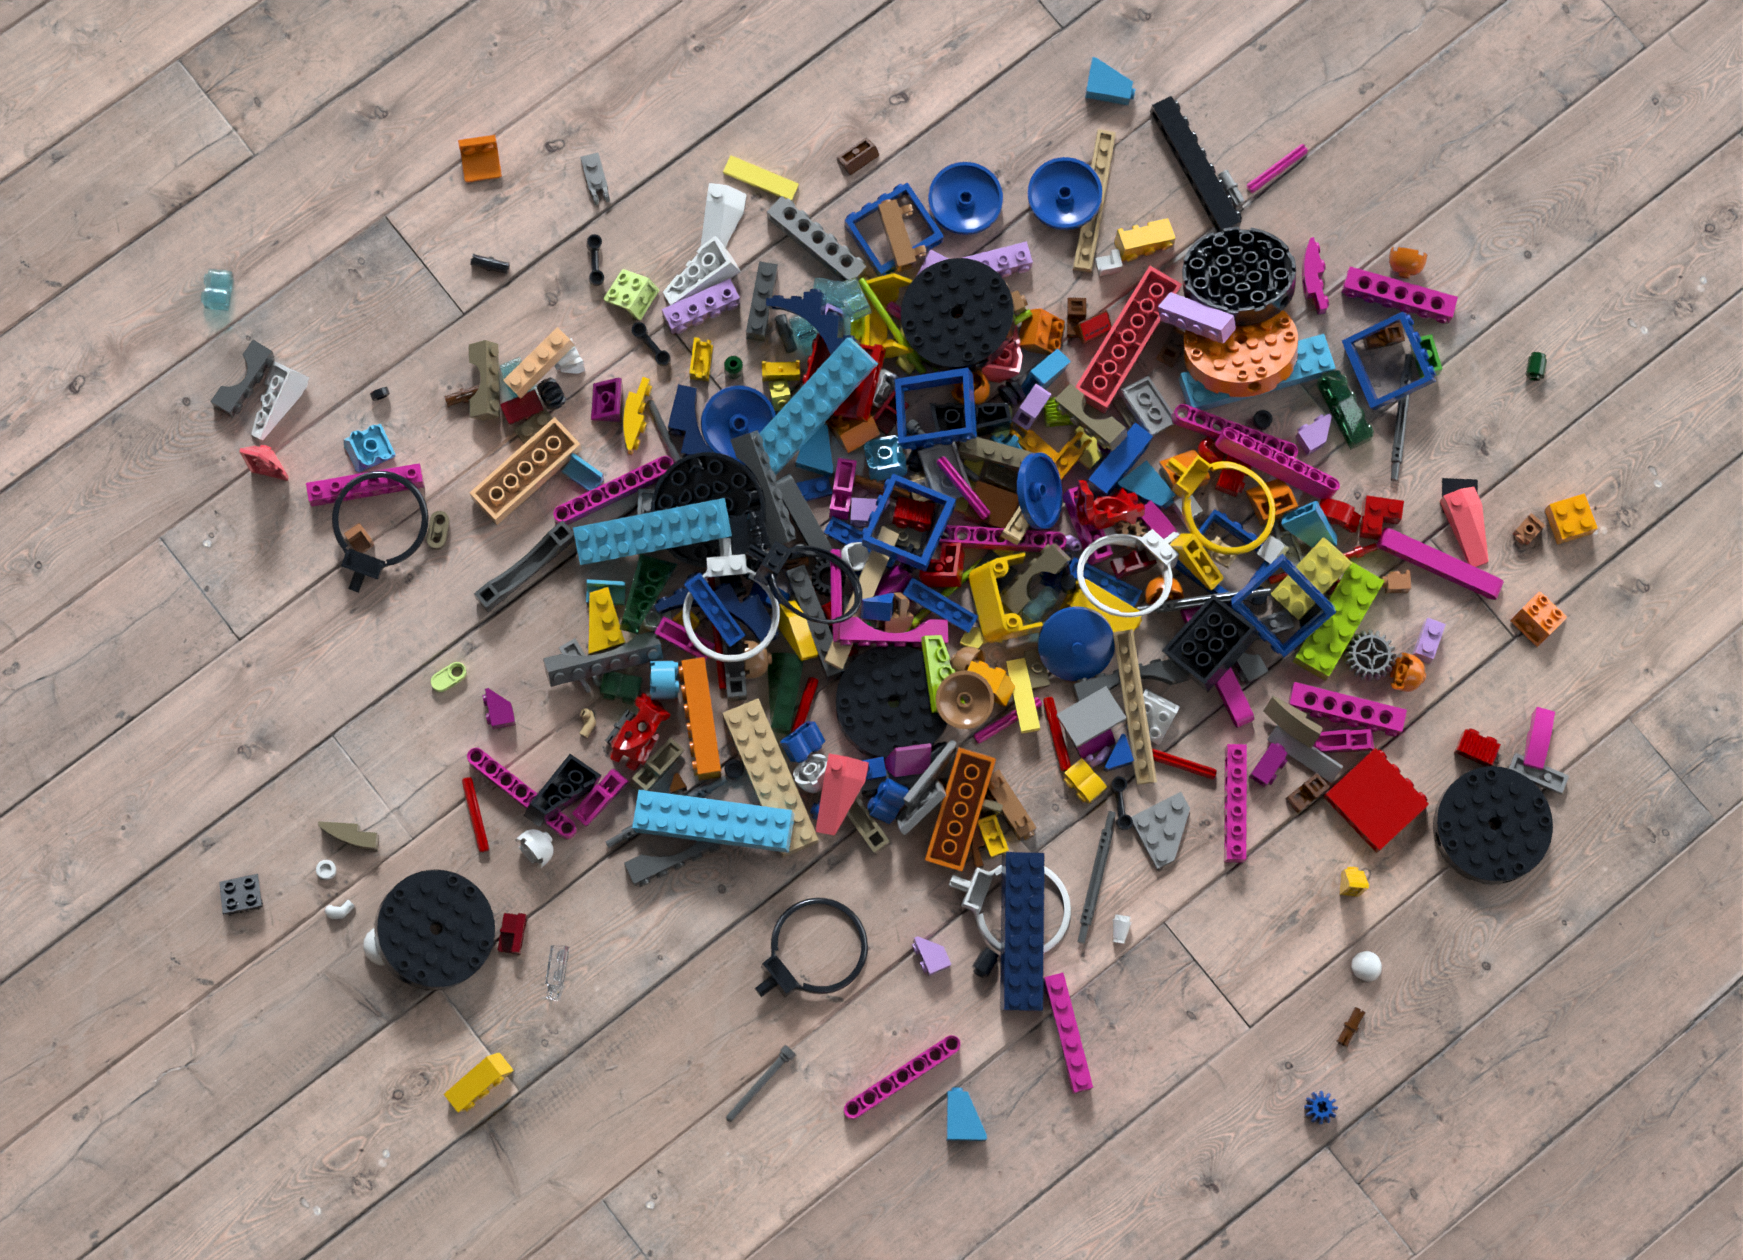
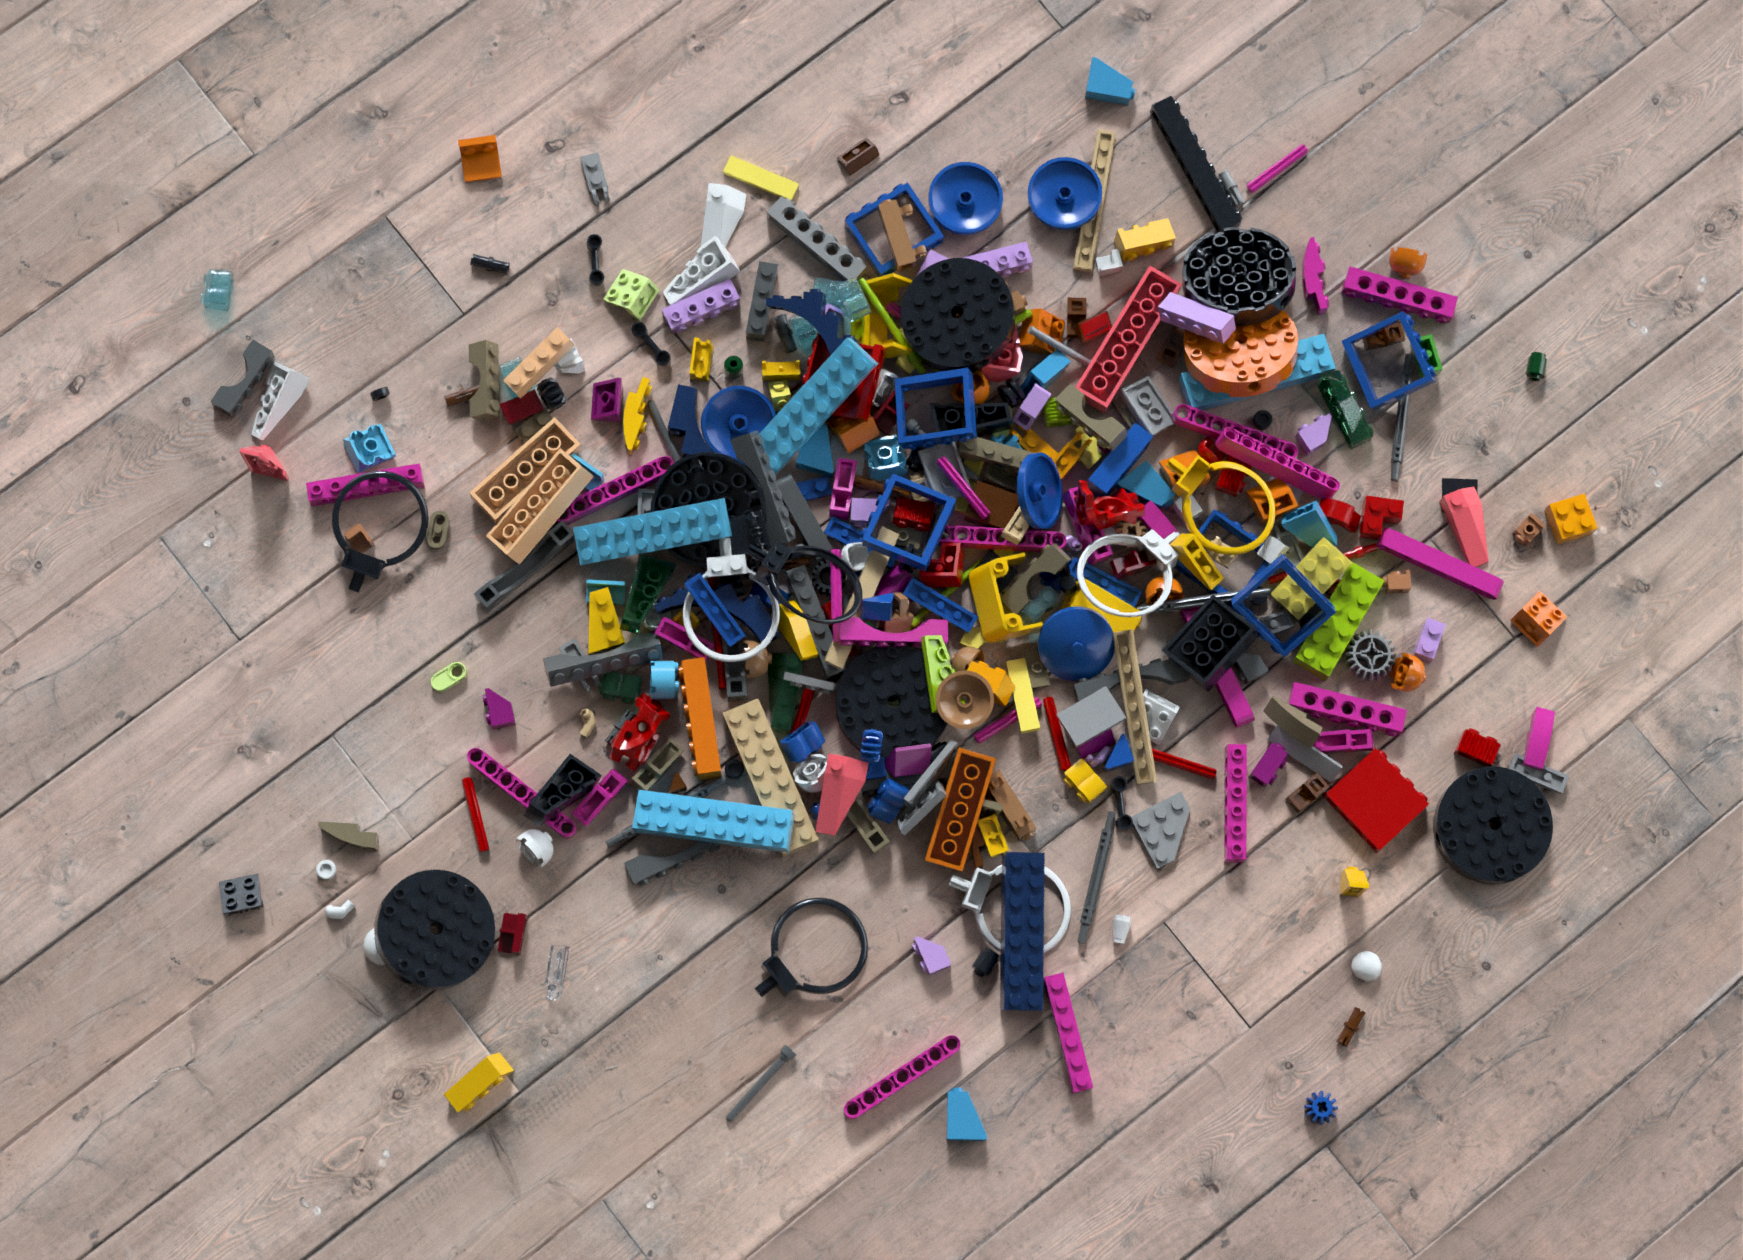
(539, 506): none -> light nougat brick
(810, 683): none -> light grey plate
(871, 745): none -> blue gear
(1059, 346): none -> light grey bar

